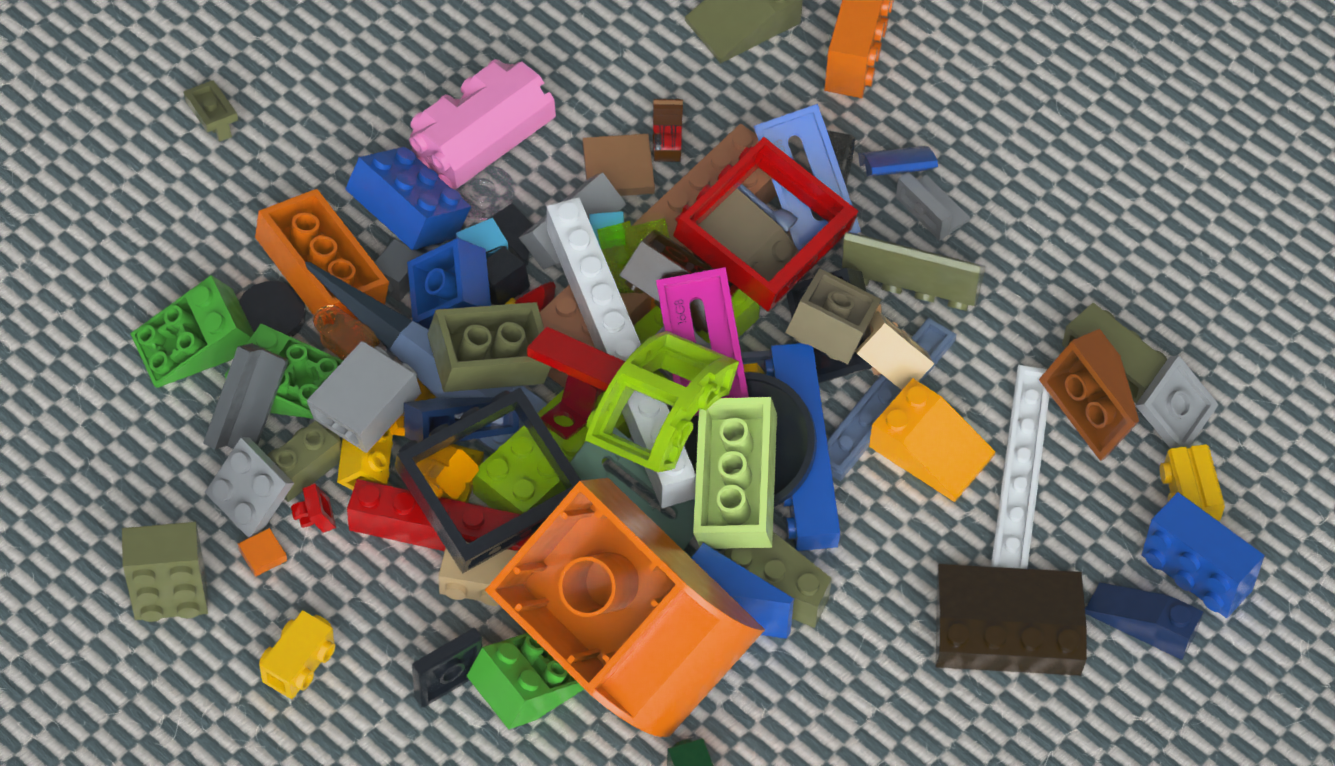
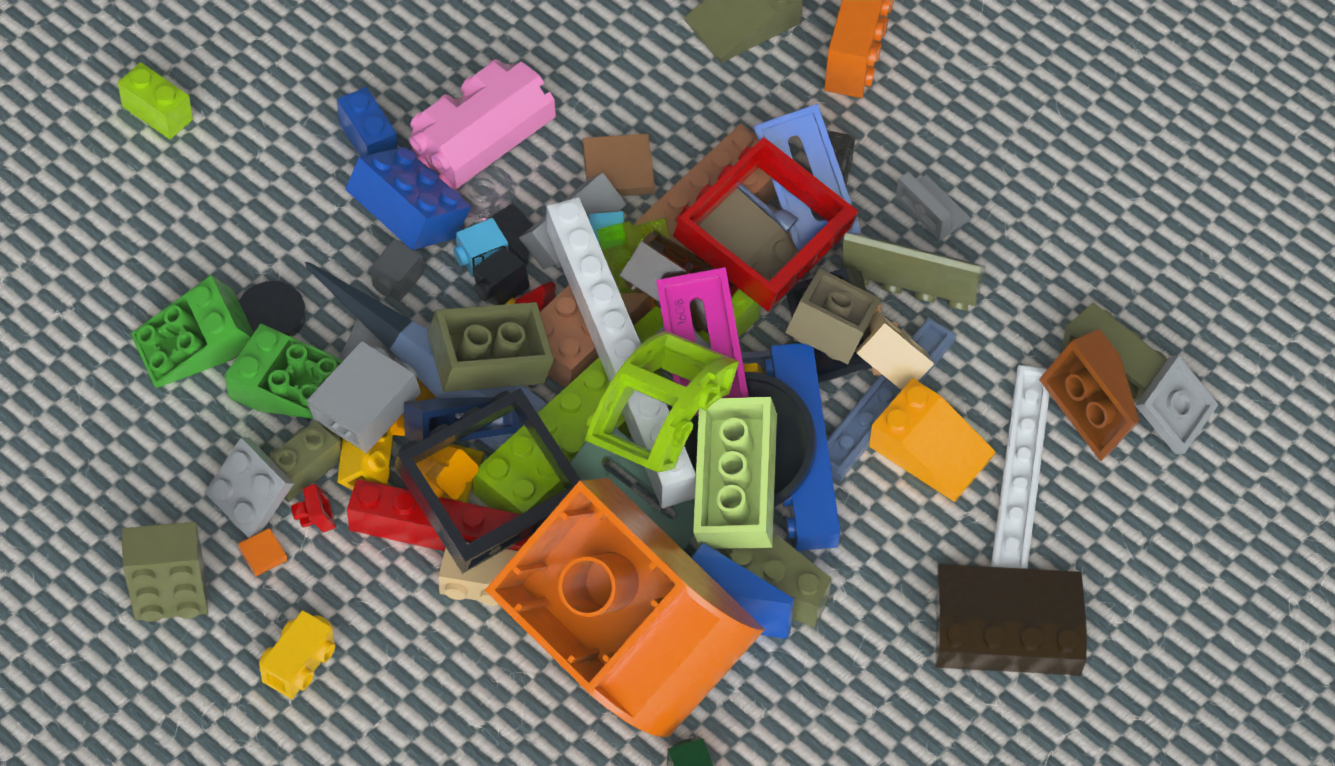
(155, 100): none -> lime brick
(211, 109): olive plate -> none
(246, 397): dark grey panel -> none
(312, 232): orange brick -> none
(341, 332): clear orange piece -> none
(365, 123): none -> blue brick
(445, 667): black tile -> none
(448, 279): blue brick -> none
(521, 680): bright green slope -> none
(574, 358): red tile -> none
(576, 403): dark red bracket -> none
(667, 129): leg -> none
(898, 160): blue slope -> none
(1147, 616): dark blue slope -> none
(1194, 477): yellow brick -> none
(1202, 555): blue brick -> none

